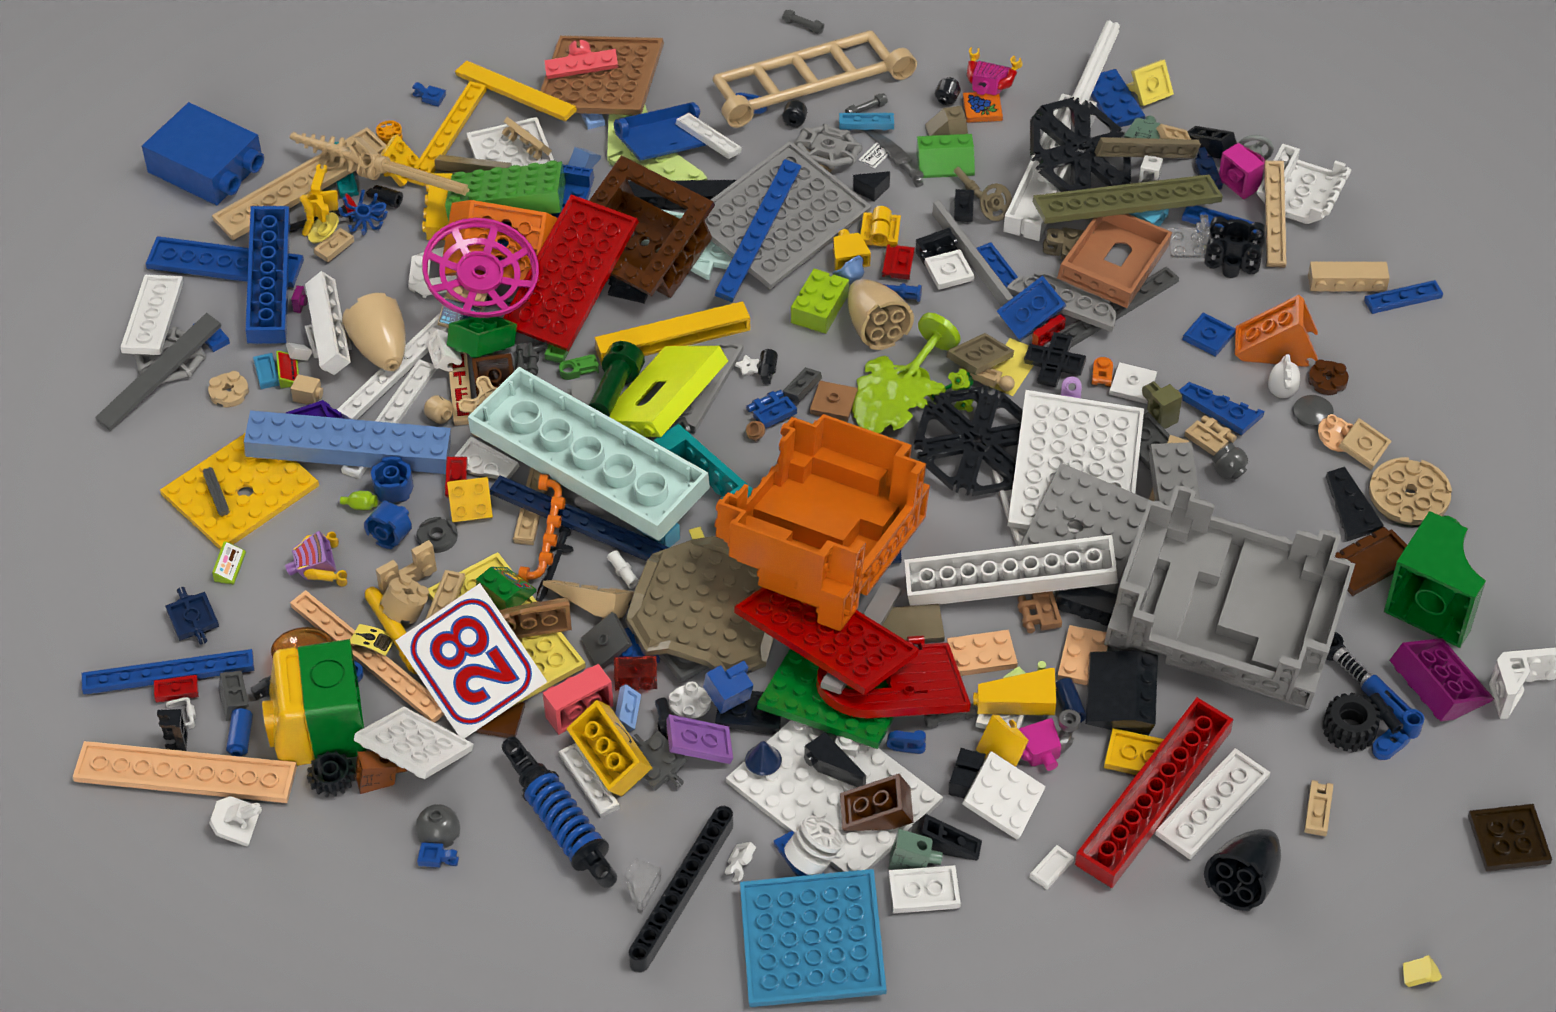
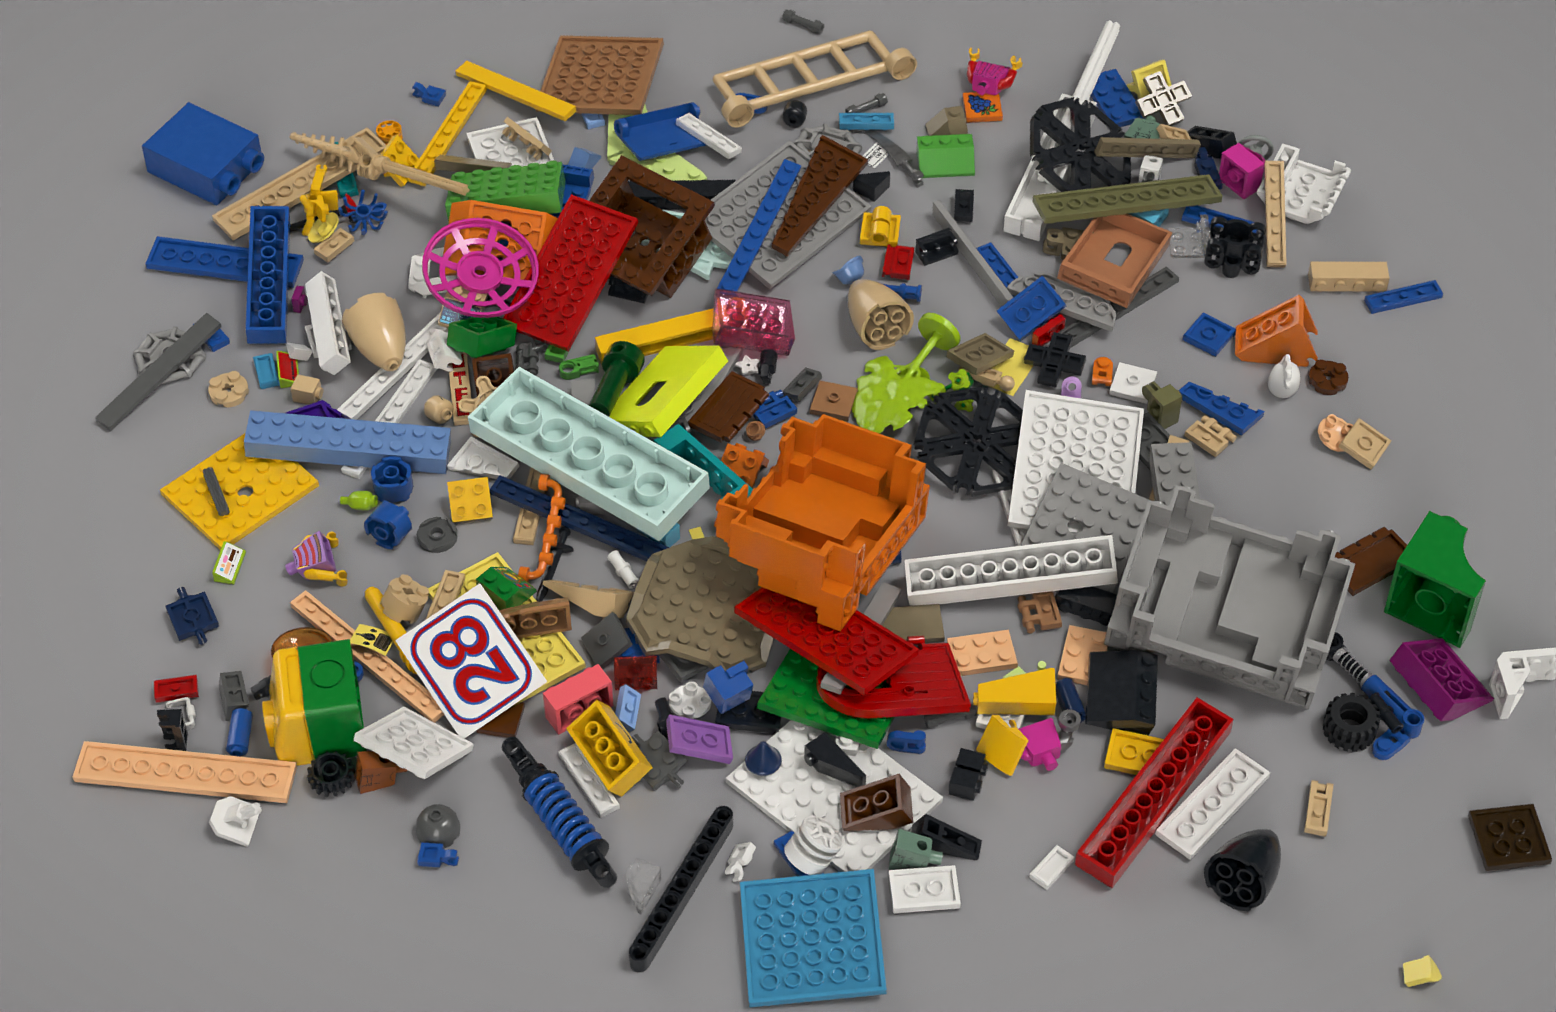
(146, 674): blue plate -> none
(152, 315): white plate -> none
(386, 195): black hinge -> none
(422, 566): tan plate -> none
(435, 212): yellow brick -> none
(455, 470): red plate -> none
(581, 61): coral plate -> none
(728, 408): none -> reddish brown hinge
(744, 462): none -> orange bracket
(752, 322): none -> clear pink slope
(819, 301): lime piece -> none
(824, 181): none -> reddish brown wing
(849, 246): yellow torso -> none
(947, 90): black head -> none
(949, 269): white plate -> none
(993, 201): dark tan dish -> none
(1003, 795): white plate -> none
(1163, 99): none -> plate
(1230, 462): dark grey piece -> none
(1312, 409): dark grey dish -> none
(1354, 510): black wing -> none
(1398, 474): tan plate -> none

